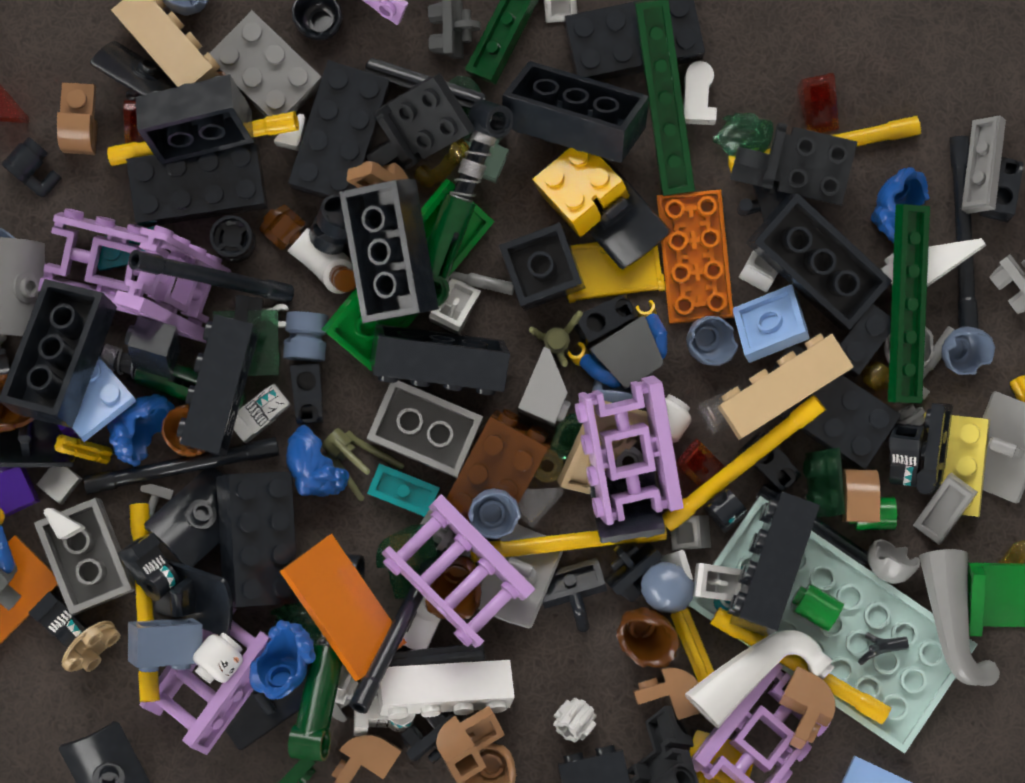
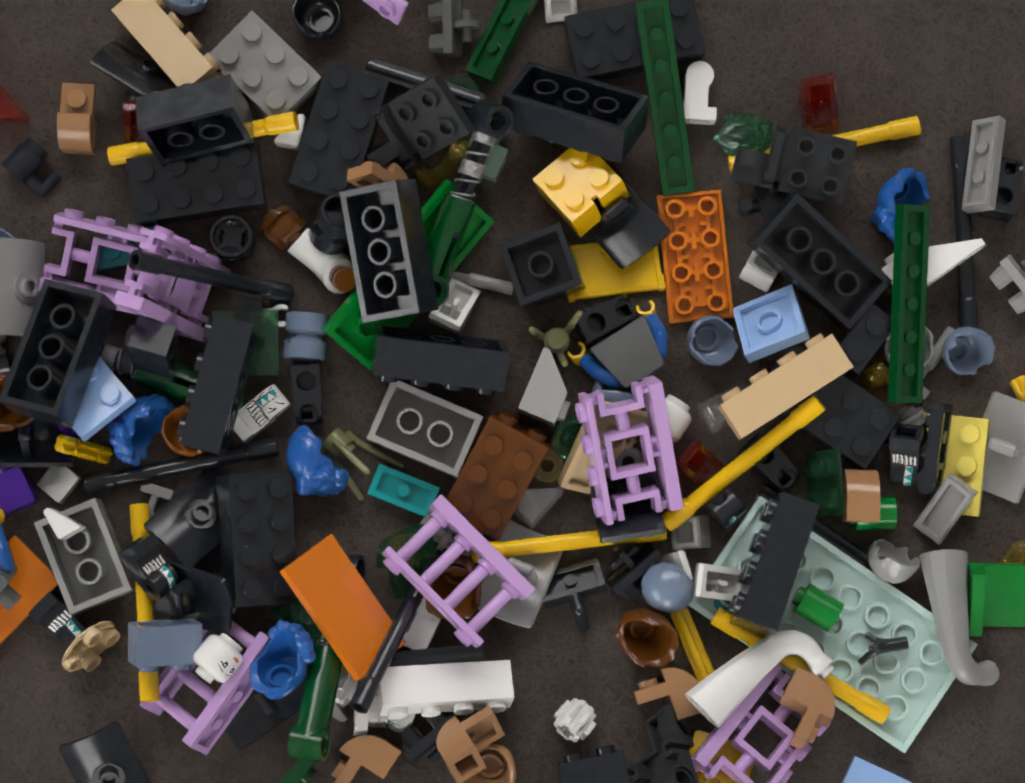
(494, 513): sand blue hair -> none

